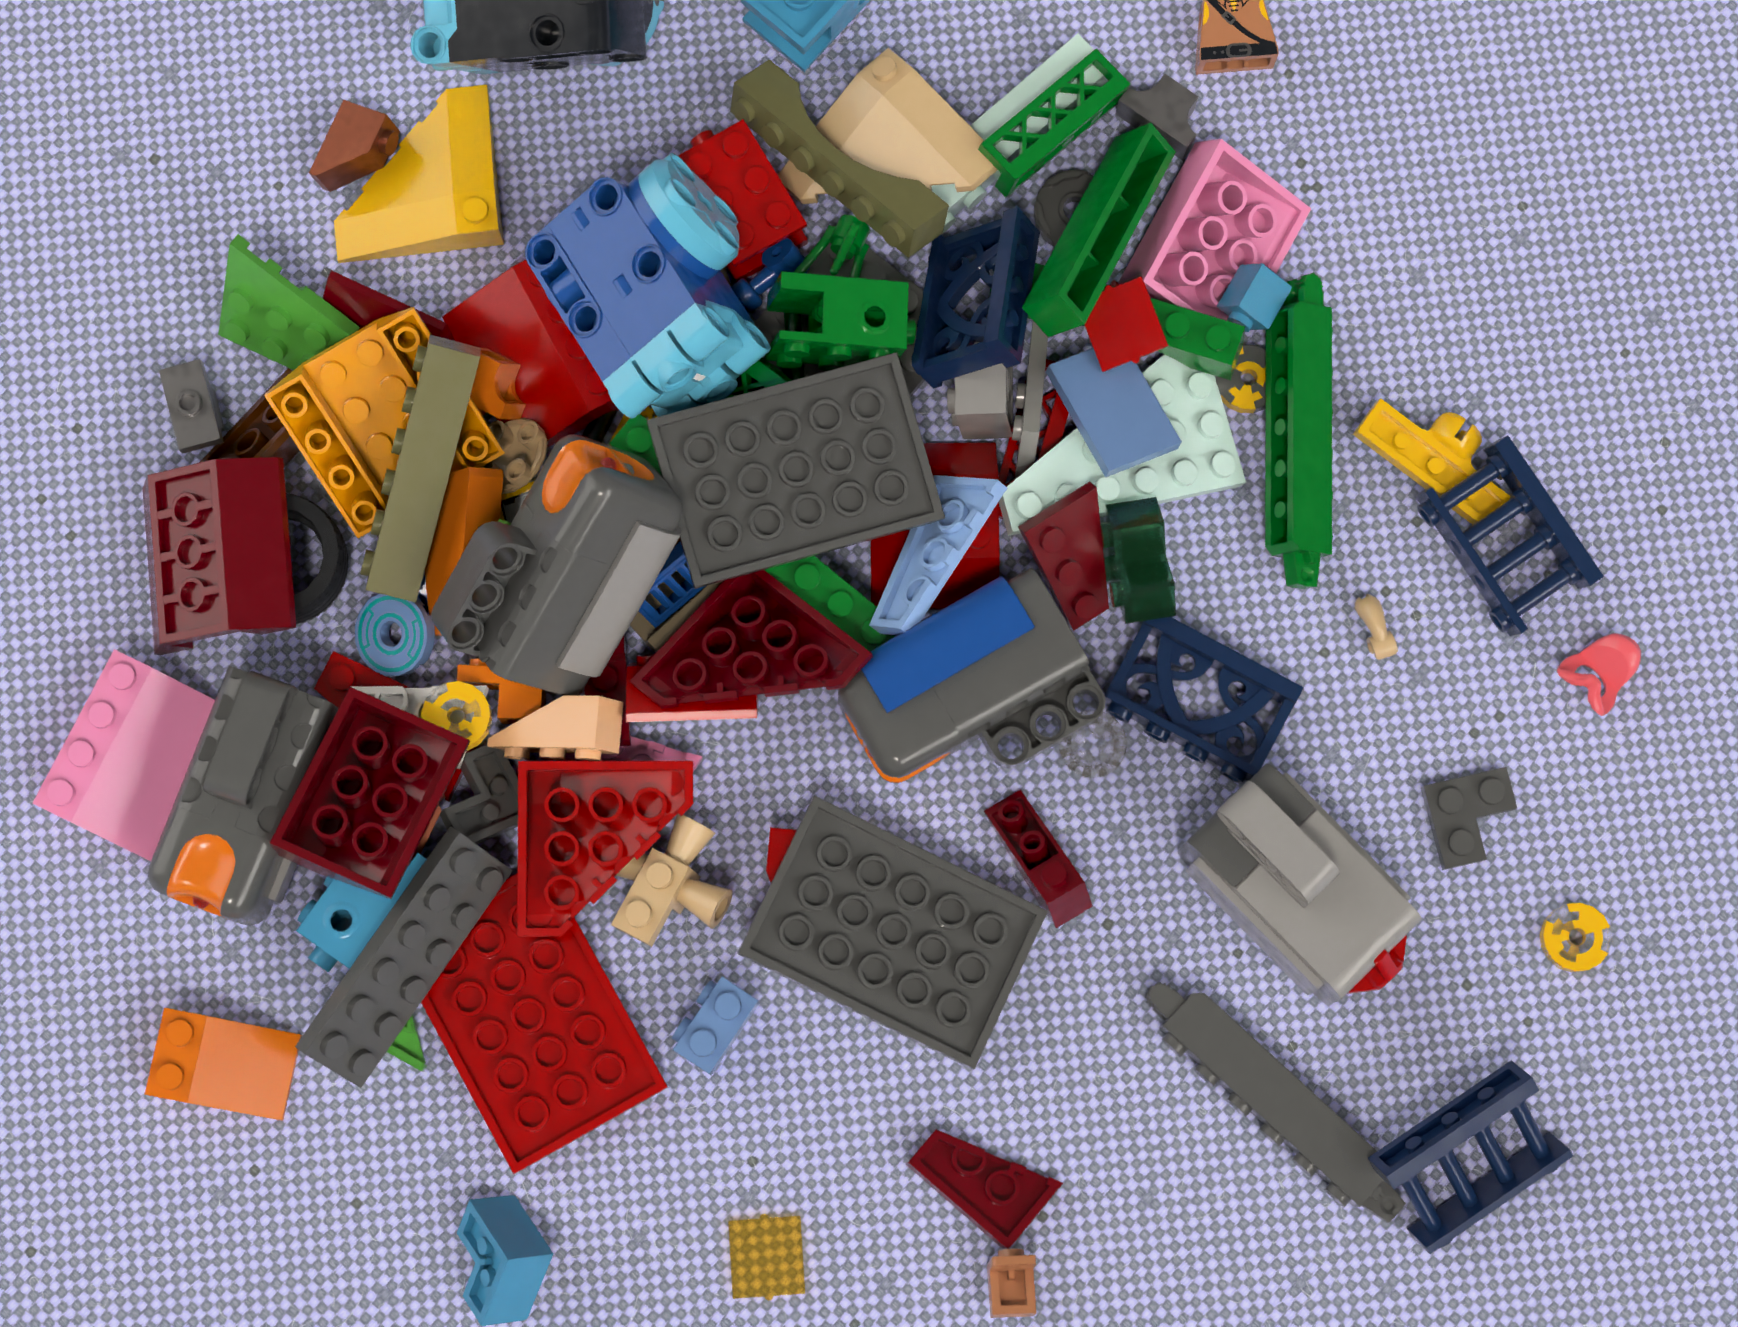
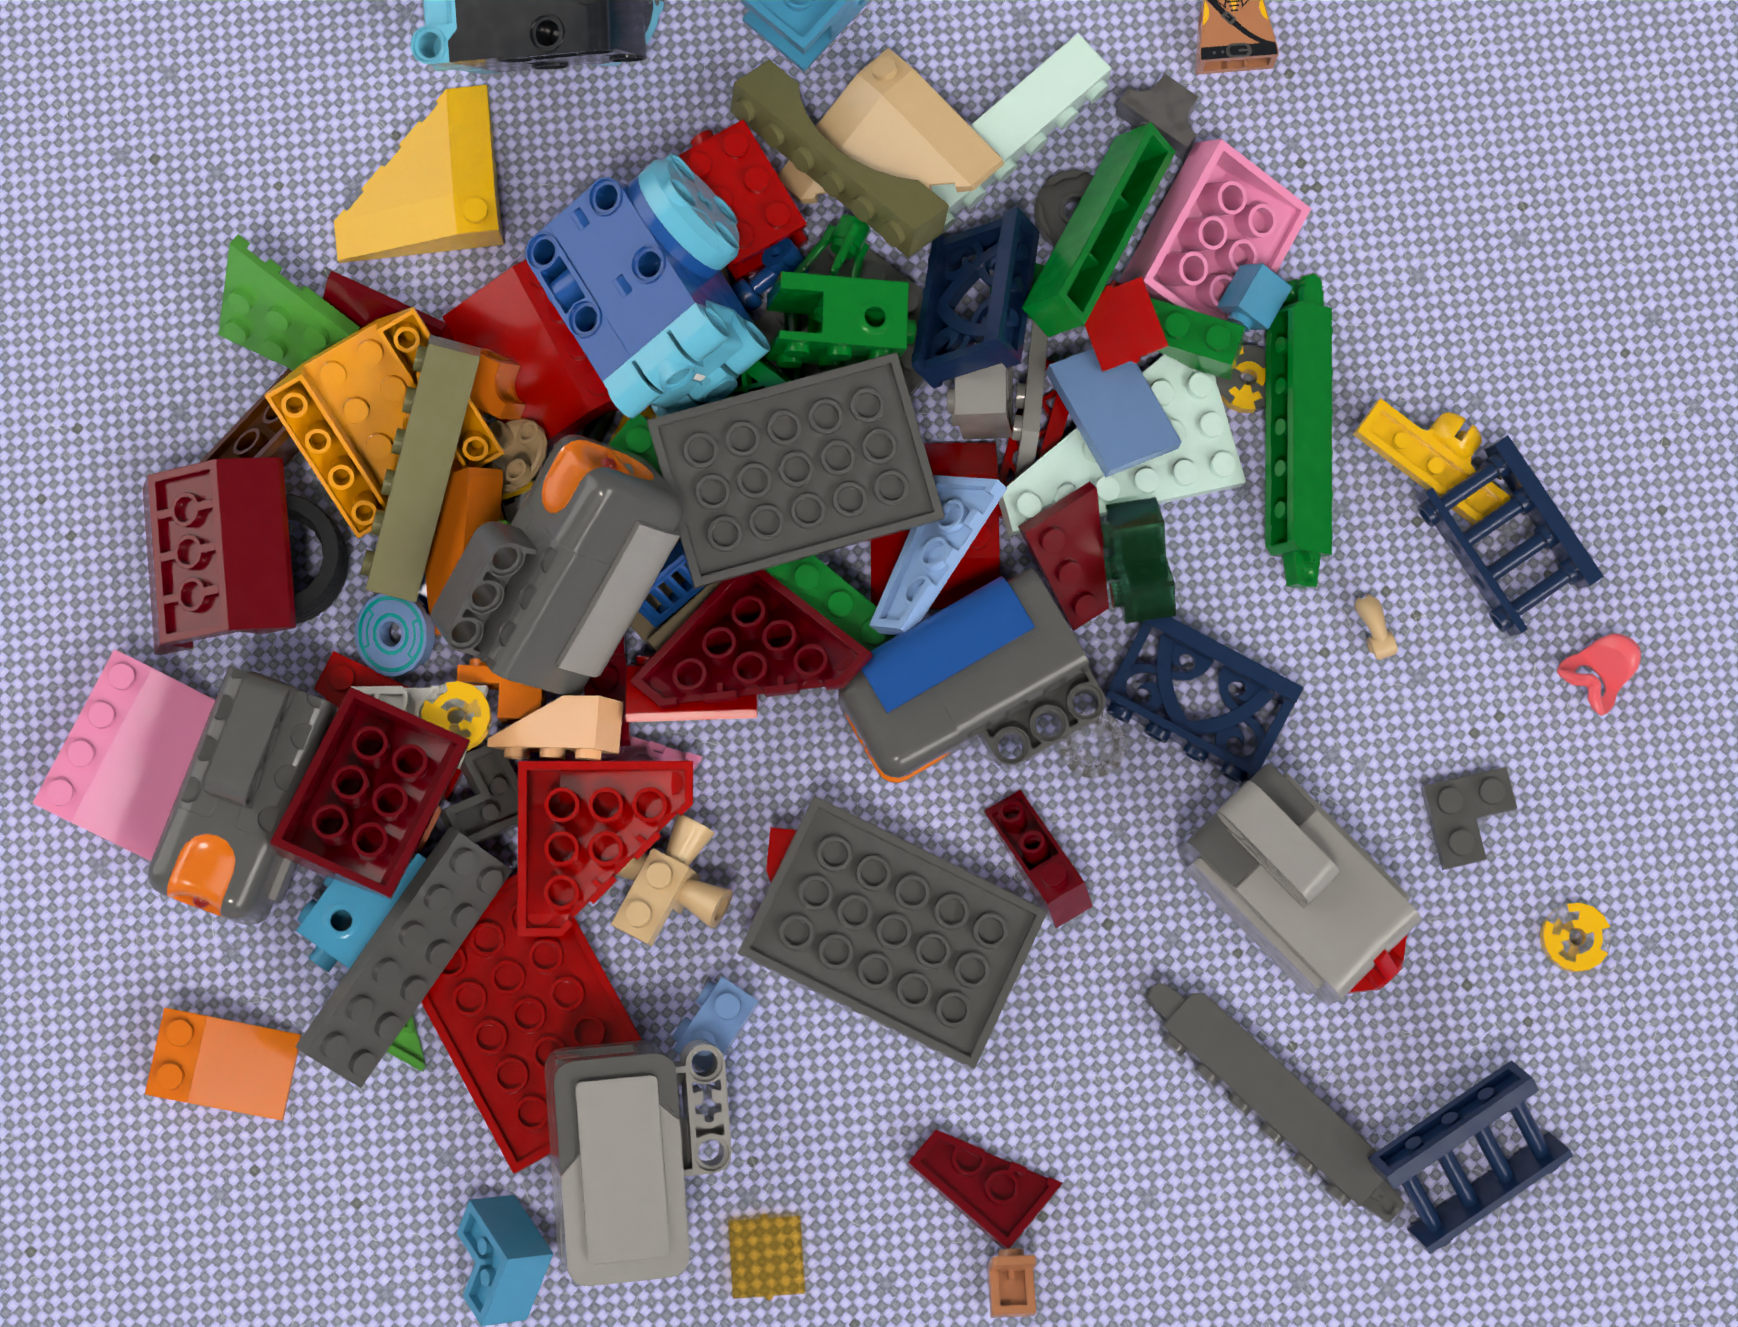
(192, 406): flat silver brick -> none
(354, 146): copper slope -> none
(625, 1155): none -> light grey piece
(1059, 135): green fence -> none

